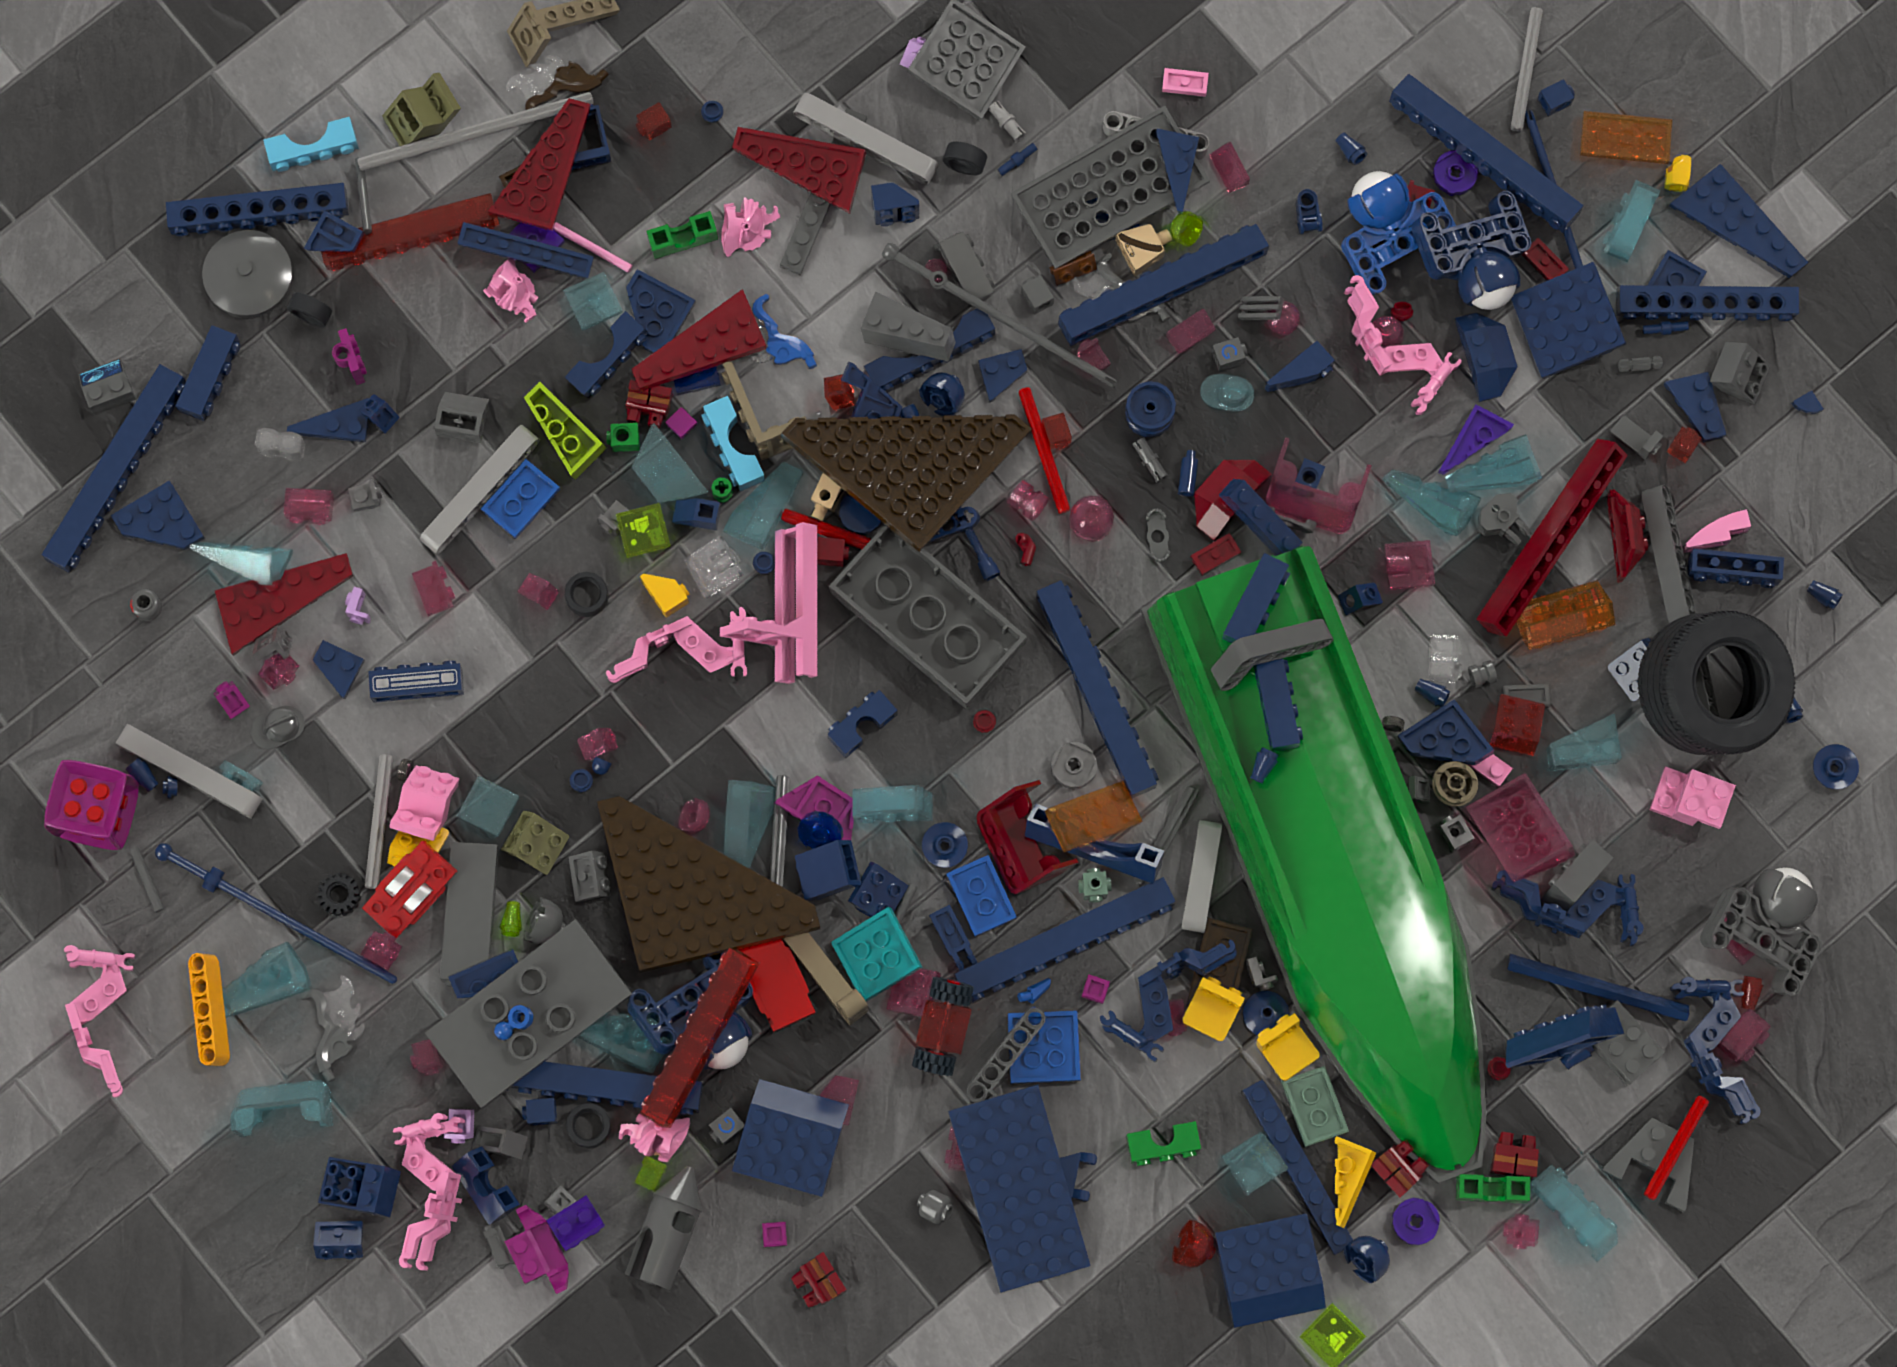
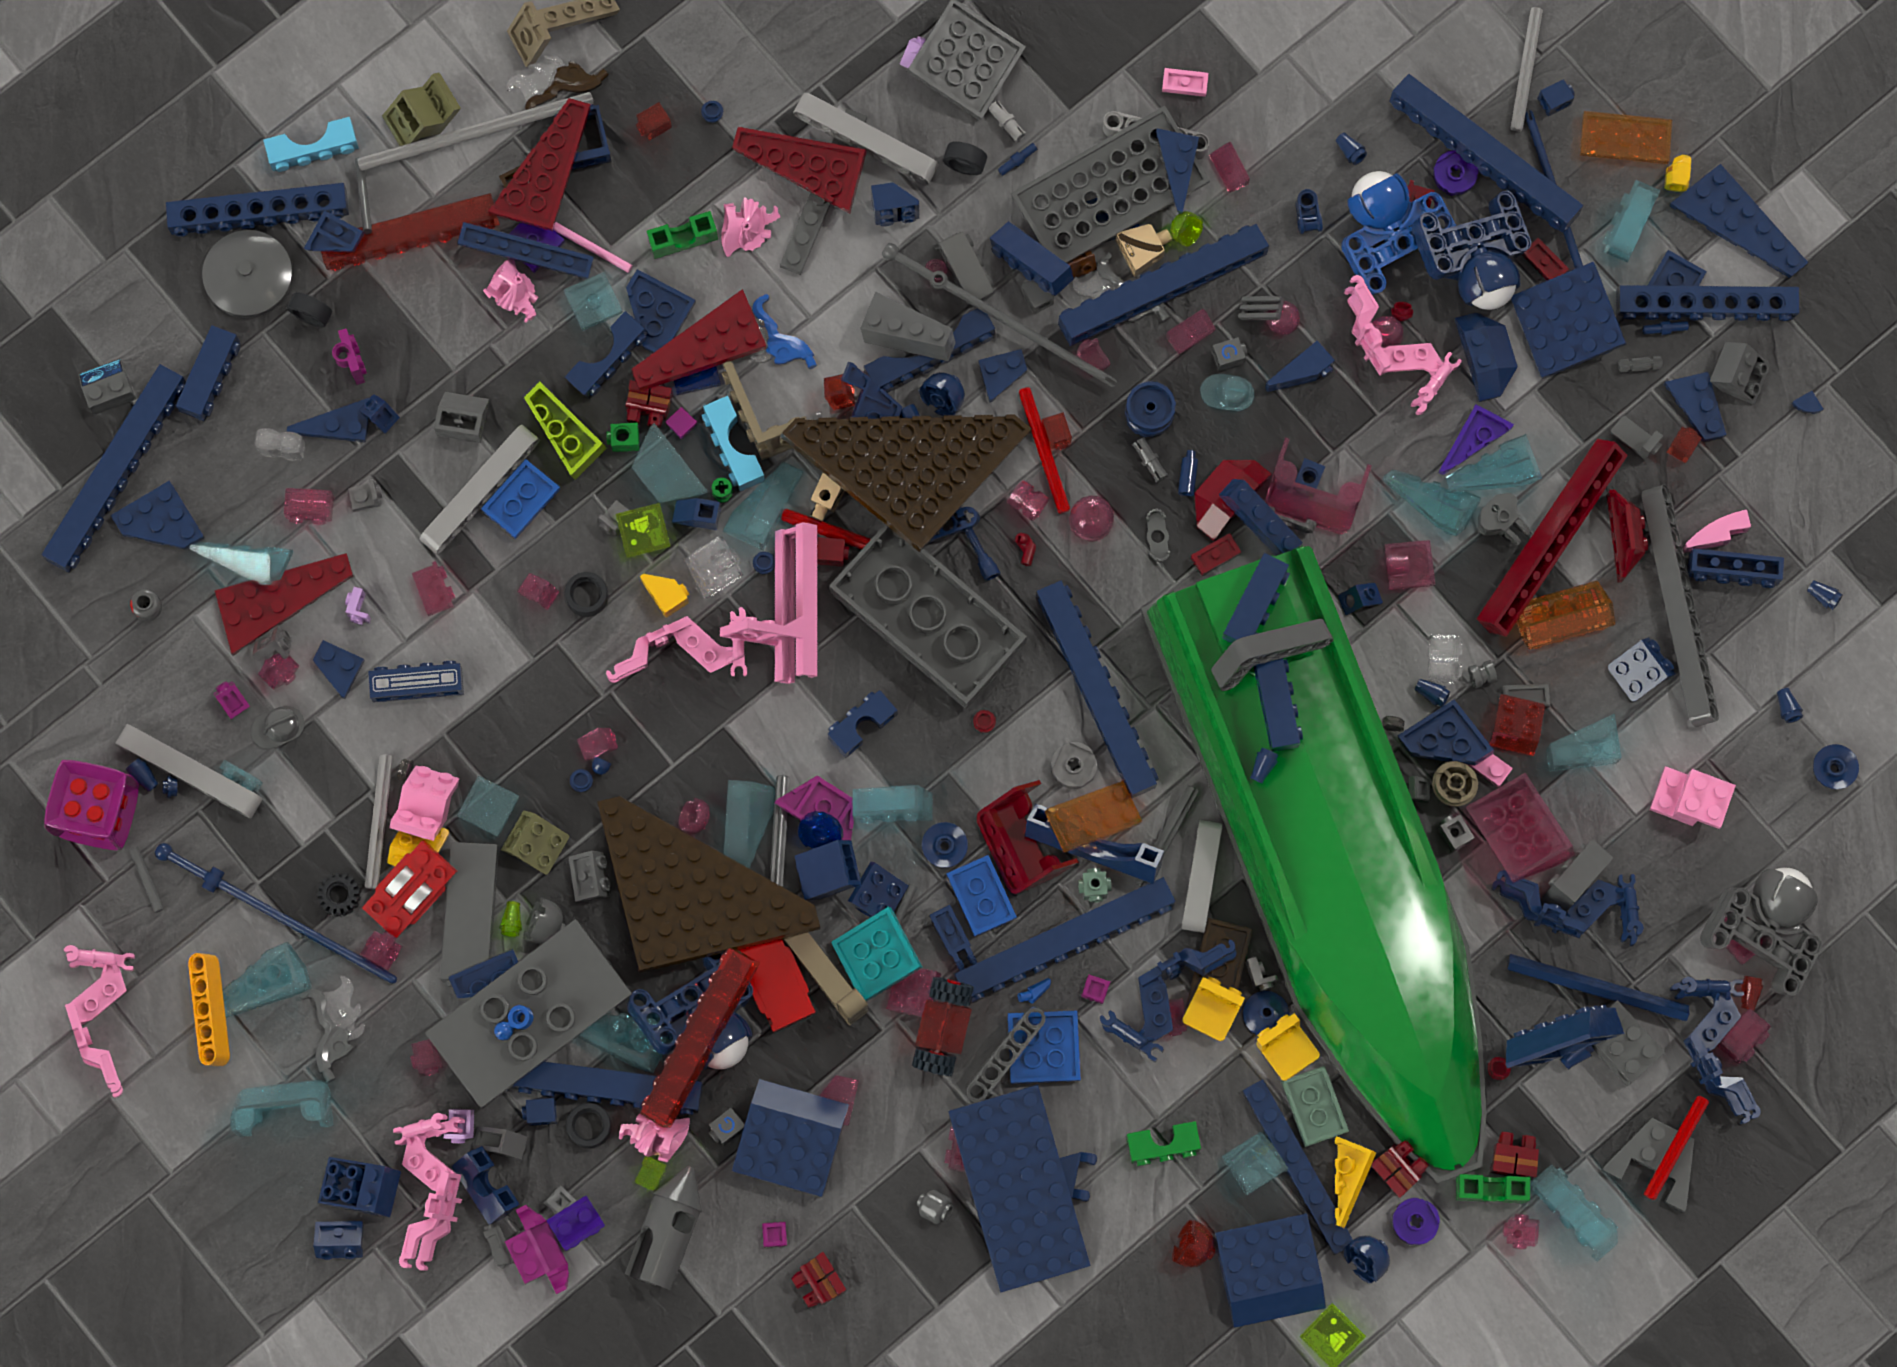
(857, 517): dark blue tile -> none
(1031, 259): none -> dark blue brick
(1670, 690): black tyre -> none

